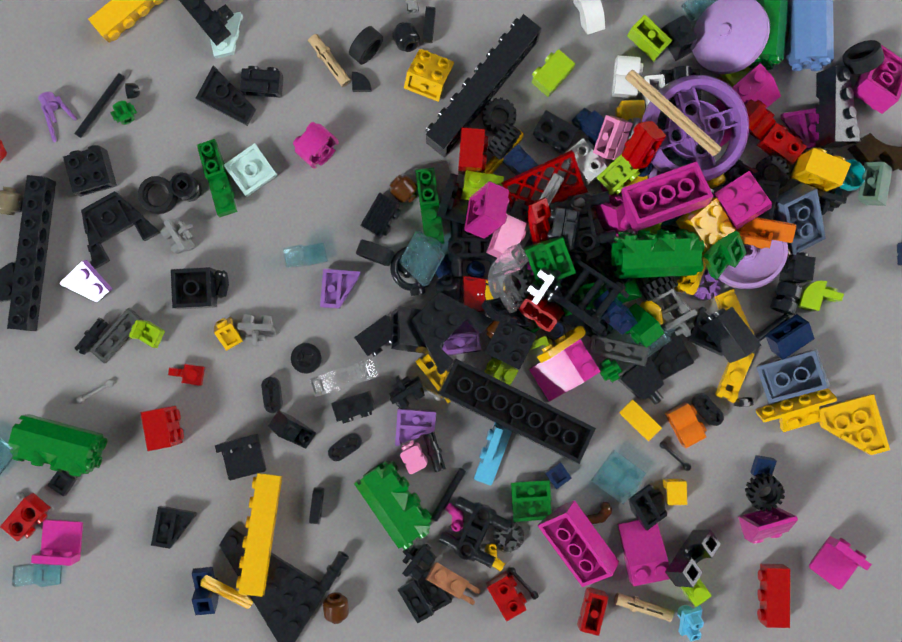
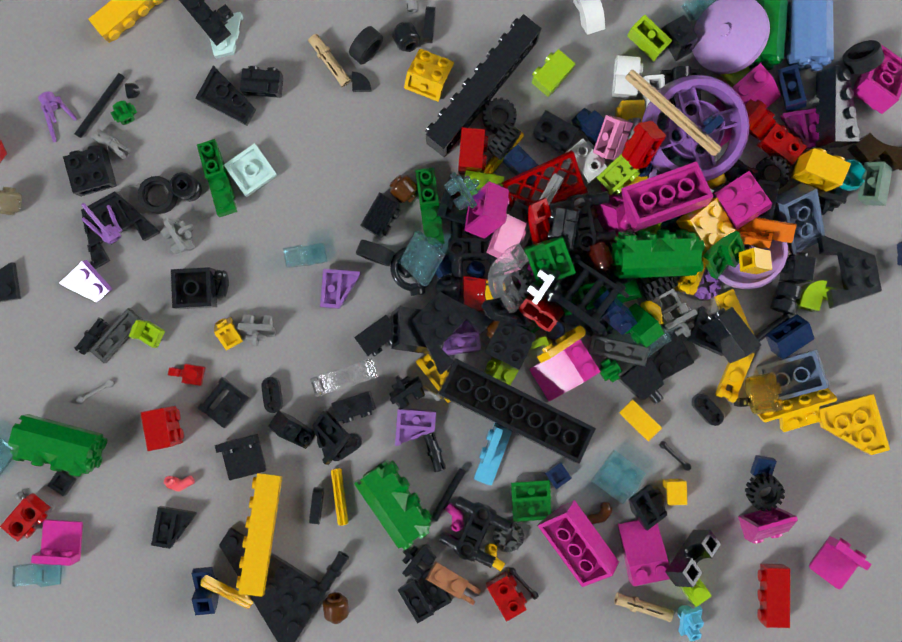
(31, 253): black brick -> none
(108, 233): none -> medium lavender plant
(110, 143): none -> light grey pin
(178, 484): none -> coral arm
(227, 407): none -> black plate
(297, 355): black gear -> none
(315, 145): dark pink brick -> none
(330, 436): none -> black wing
(339, 496): none -> yellow axle
(413, 456): bright pink brick -> none
(457, 184): none -> clear light blue hips
(592, 611): red brick -> none
(601, 256): none -> clear red brick
(686, 424): orange brick -> none
(711, 123): none -> dark blue plate
(755, 261): none -> yellow brick
(764, 393): none -> clear yellow brick
(792, 88): none -> dark blue brick
(857, 271): none -> black wing

